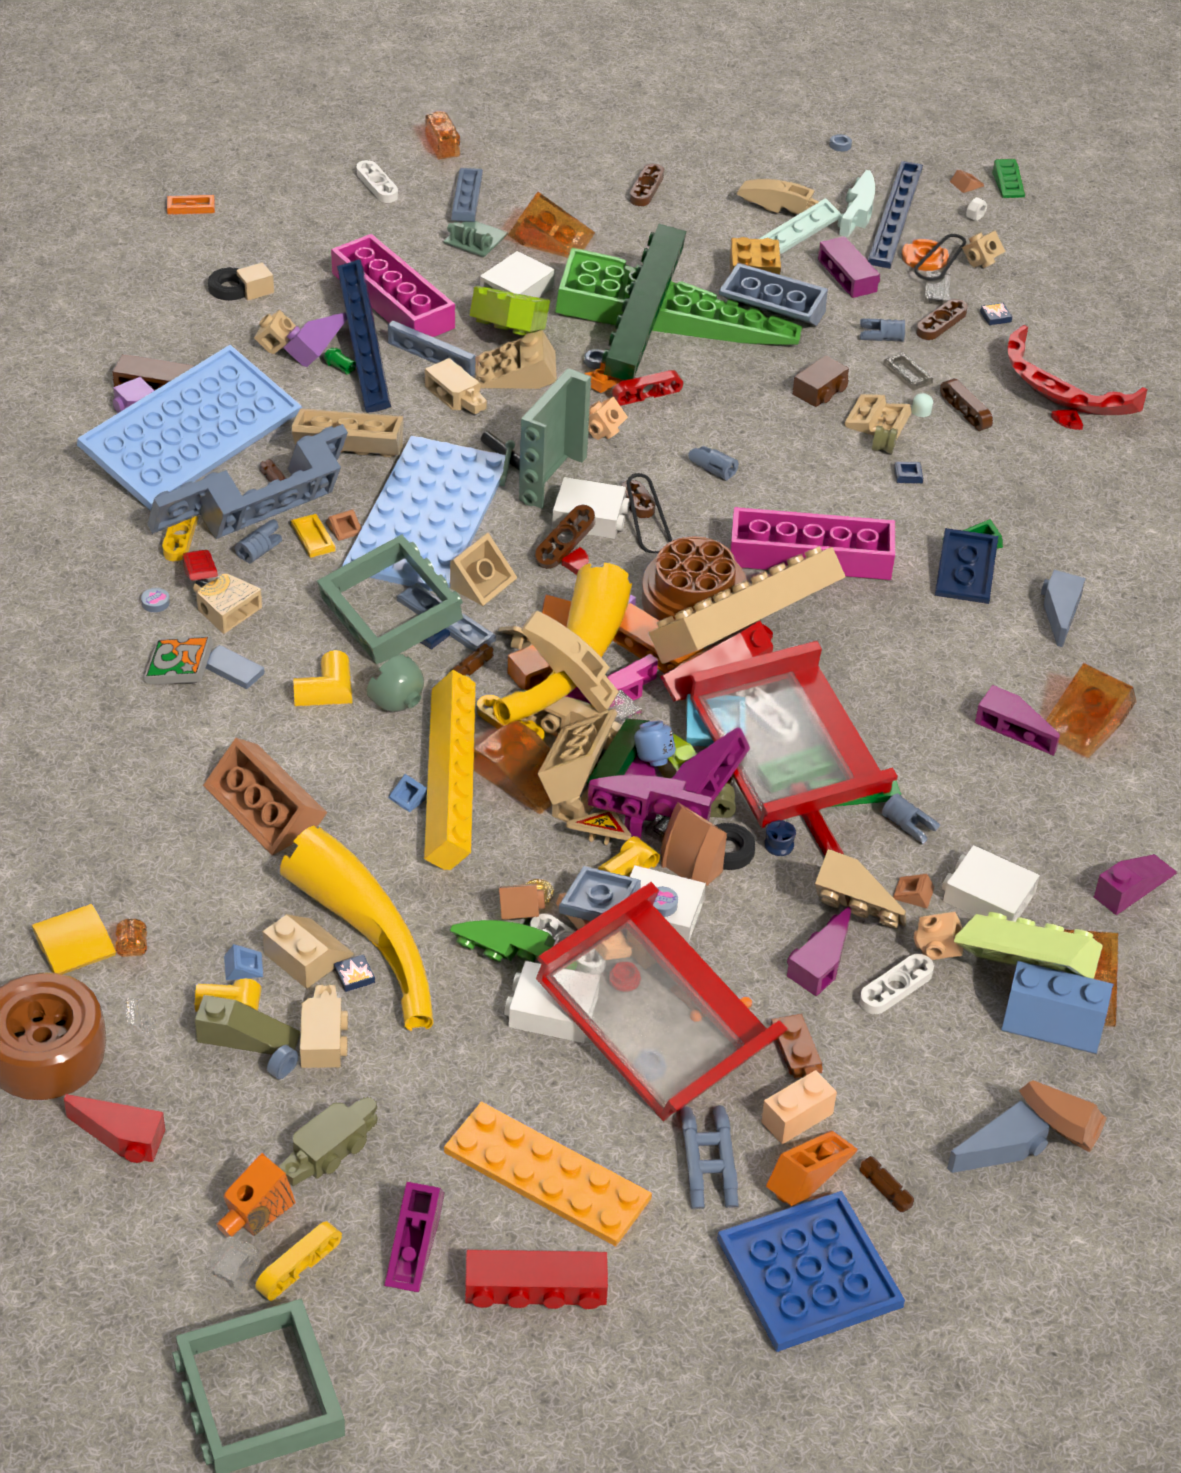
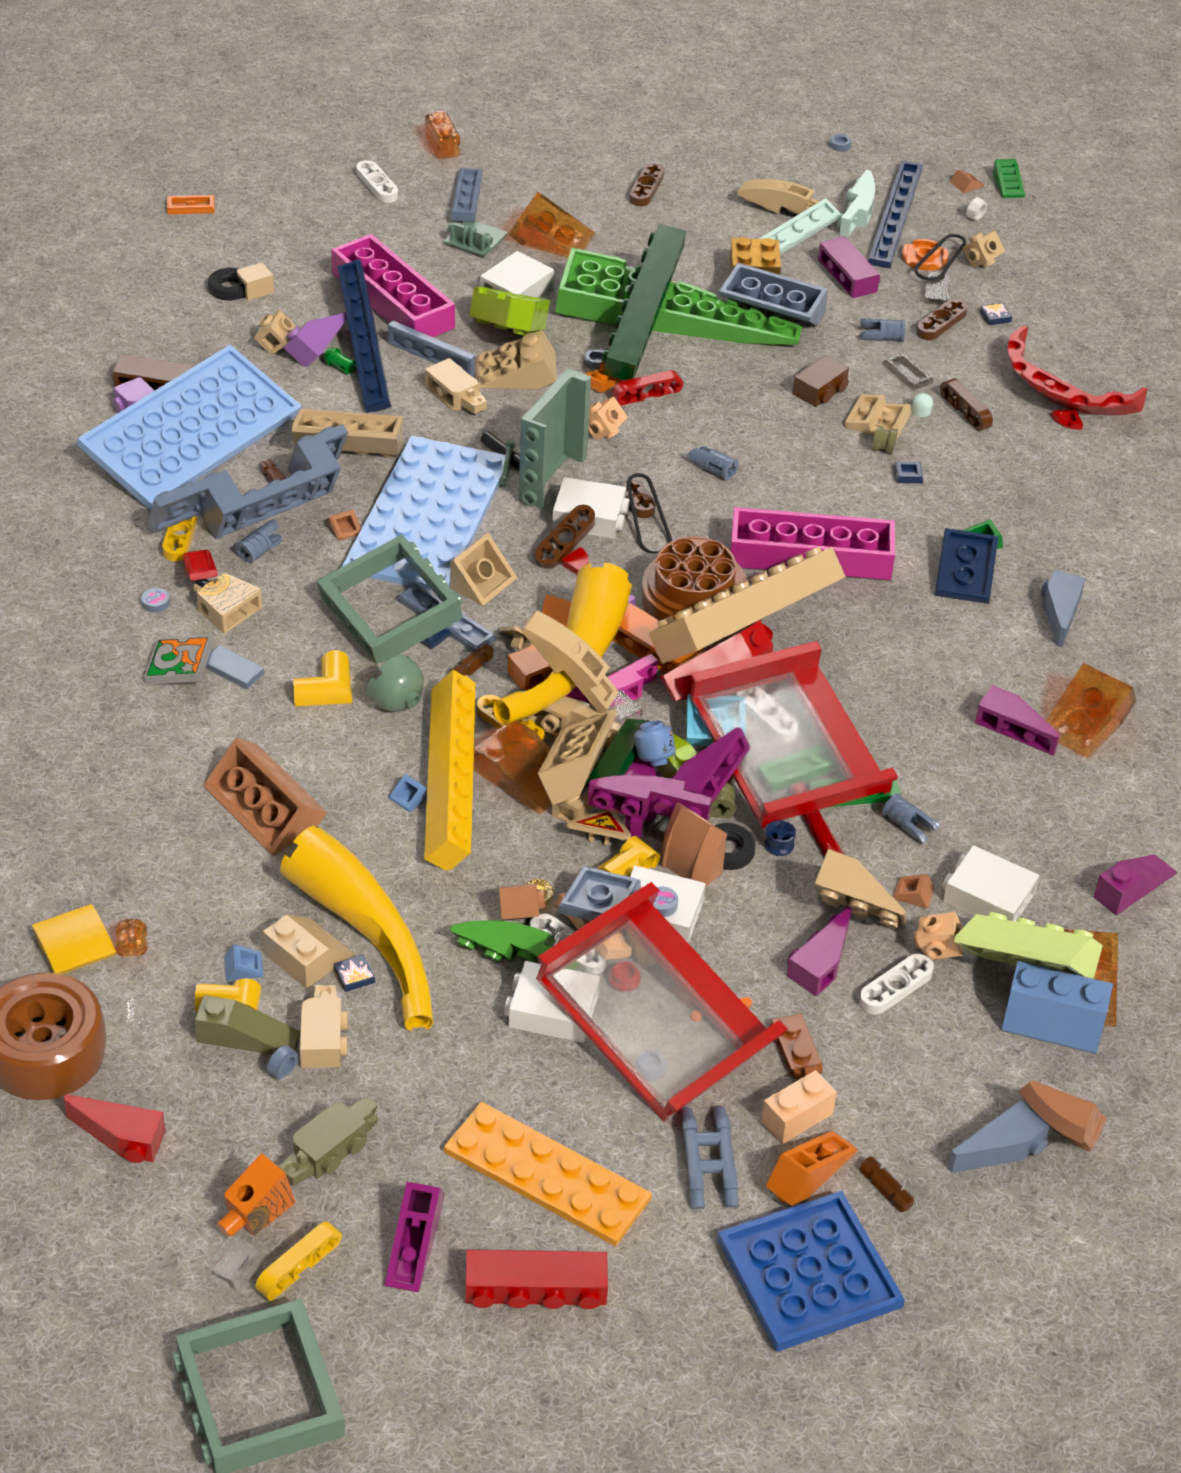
(313, 535): yellow tile -> none

